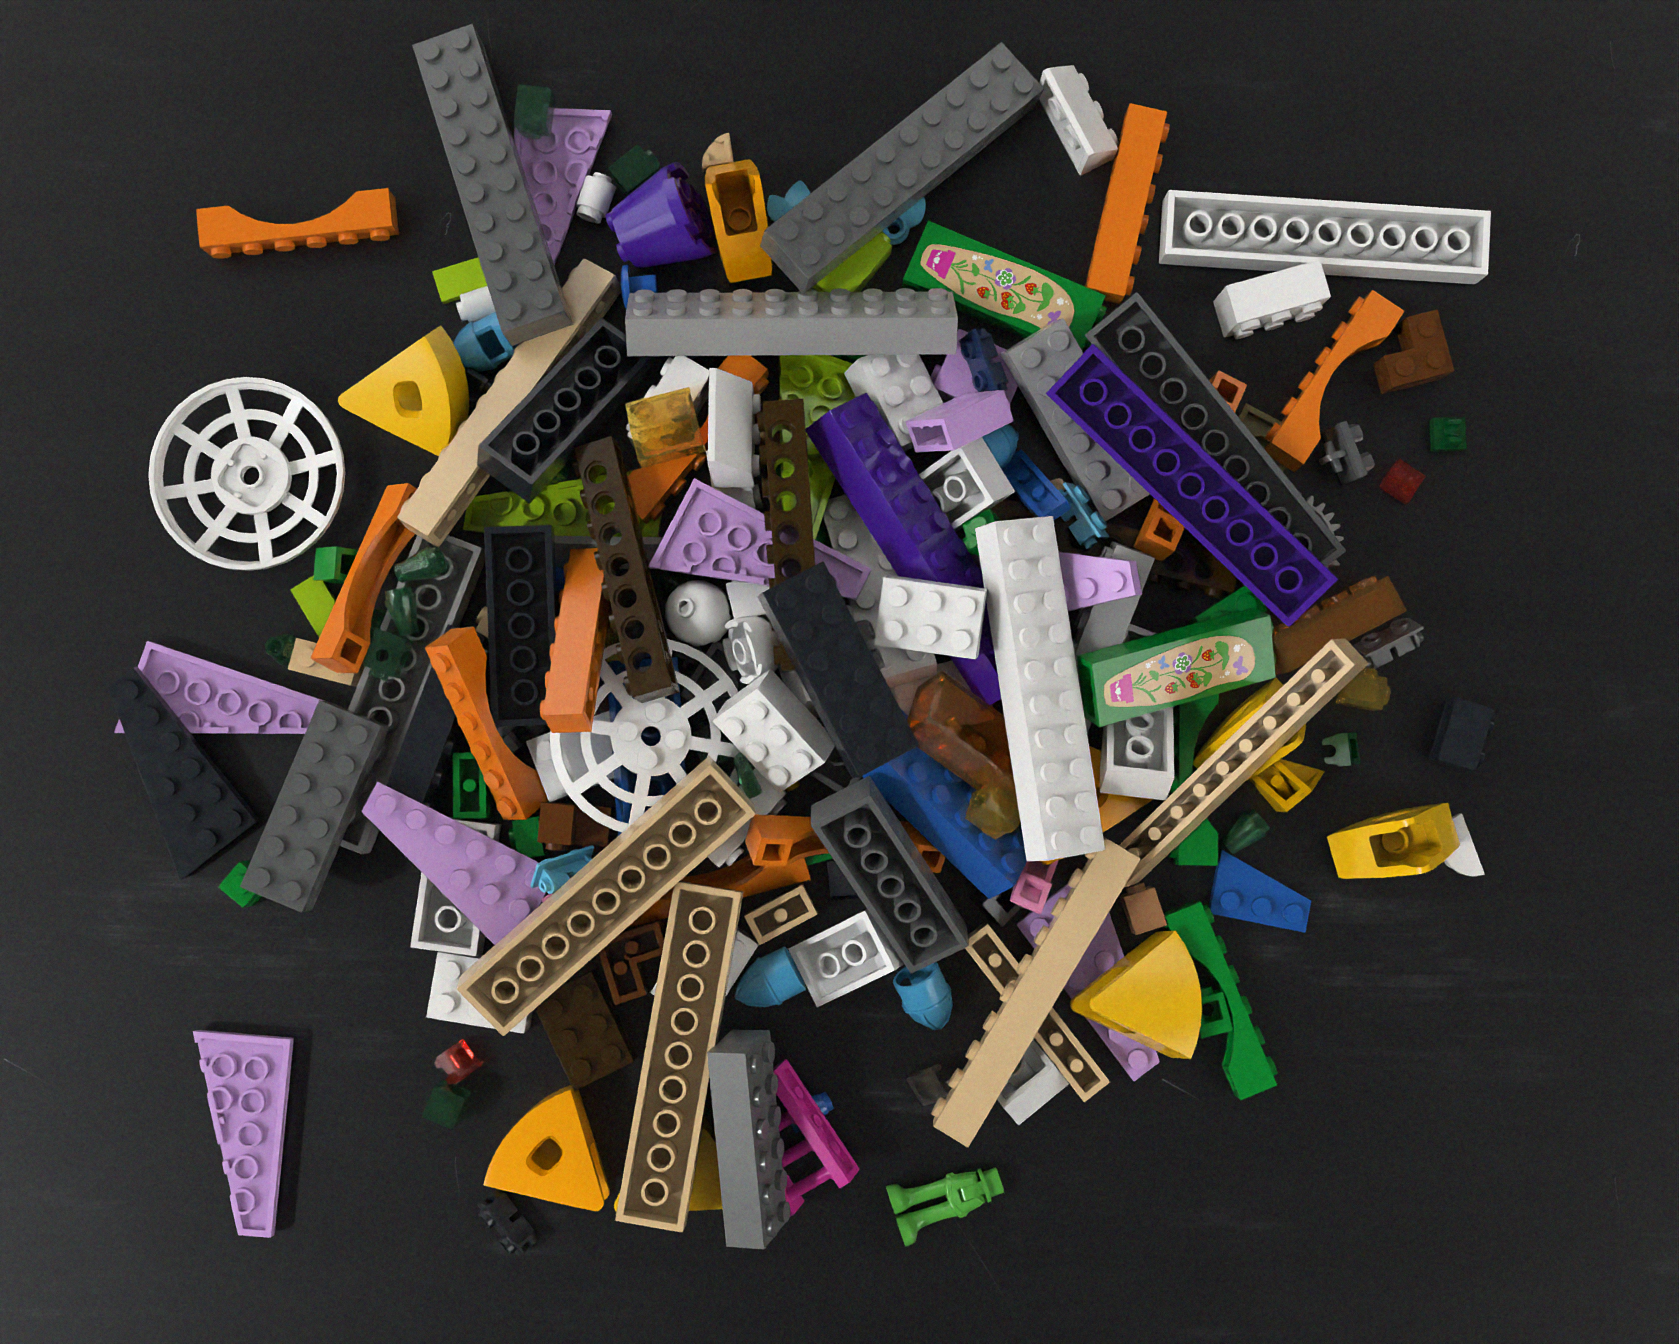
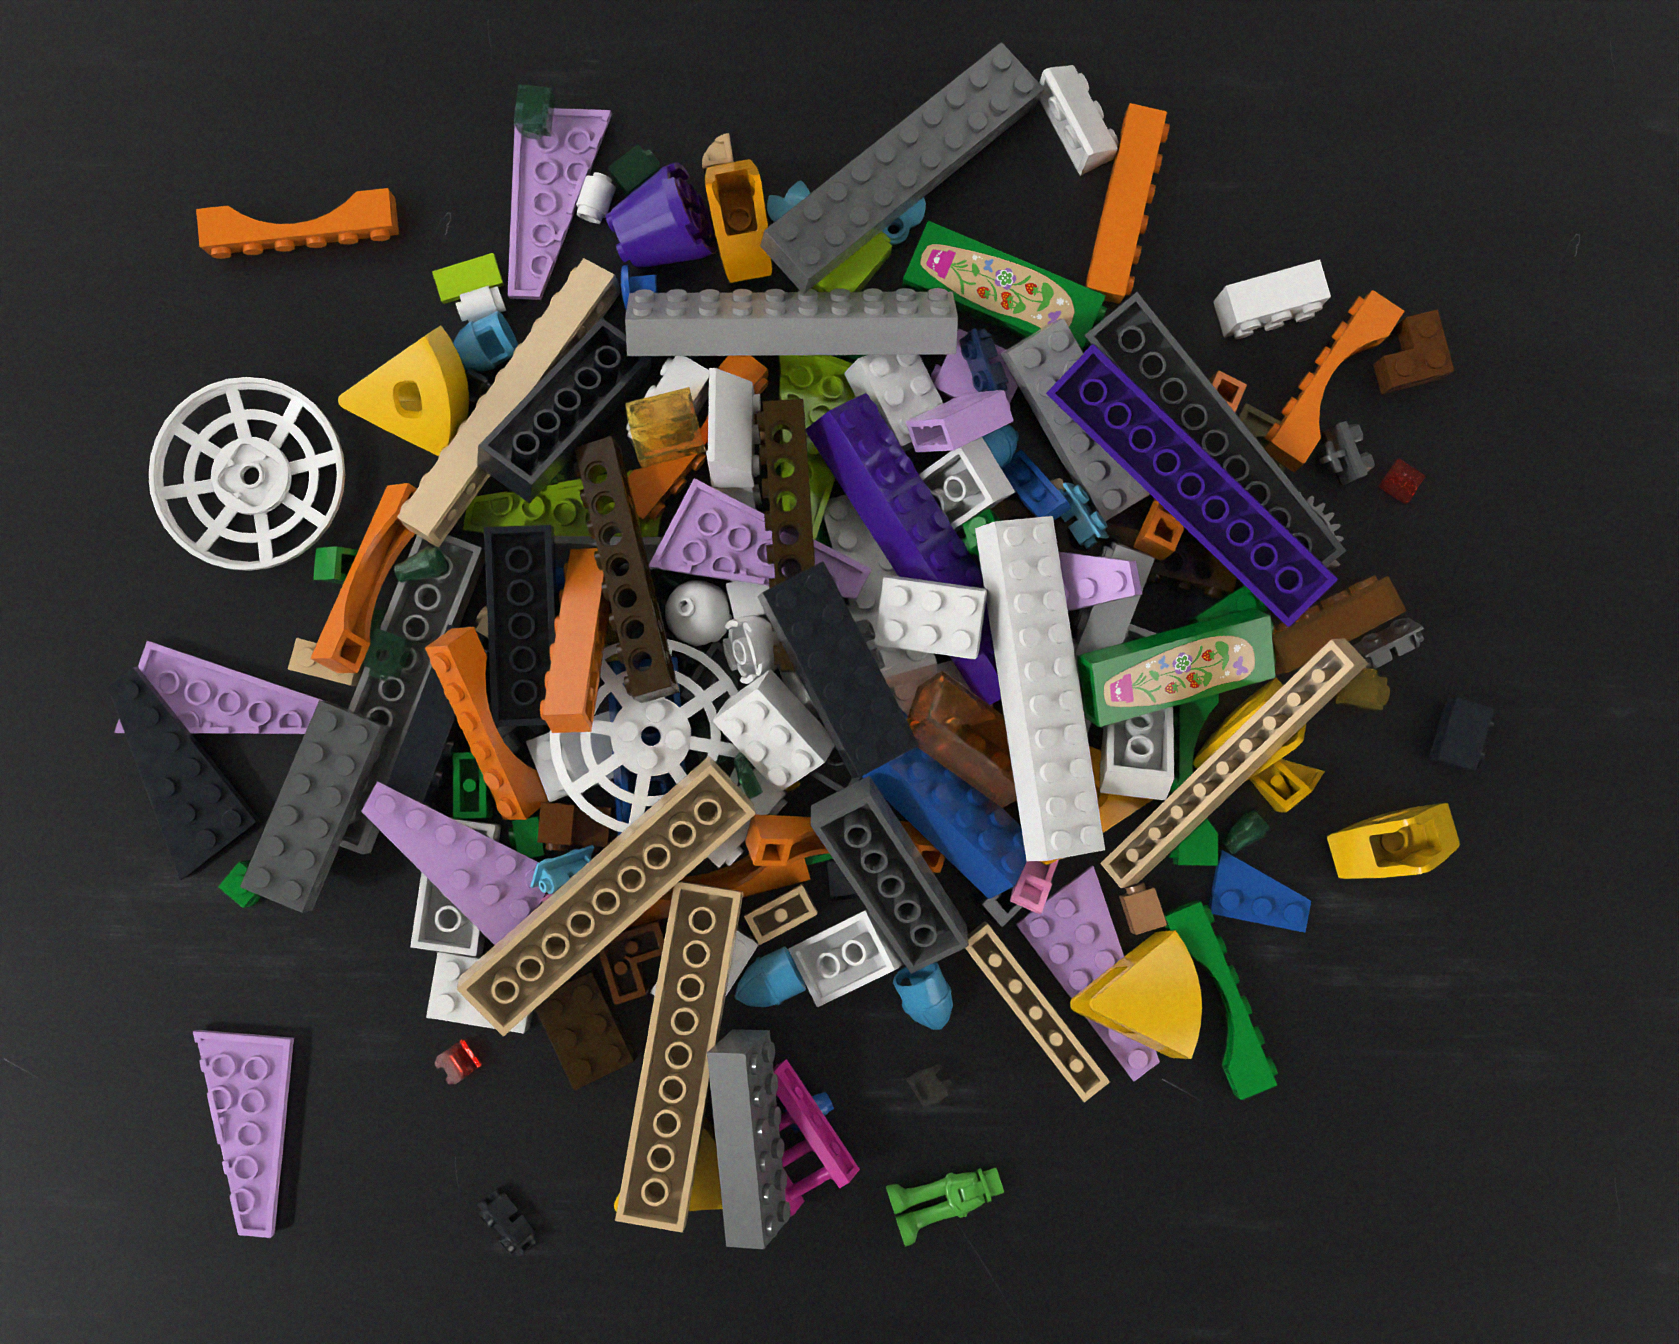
(287, 644): clear green cone -> none
(315, 601): lime tile -> none
(403, 609): clear green cone -> none
(446, 1104): clear green brick -> none
(492, 185): dark grey brick -> none
(552, 1155): light orange piece -> none
(993, 810): clear yellow brick -> none
(1031, 1084): white slope -> none
(1033, 993): tan brick -> none
(1218, 1019): green brick -> none
(1343, 235): white brick -> none
(1346, 749): dark green tile -> none
(1448, 434): dark green tile -> none
(1465, 858): white tile -> none

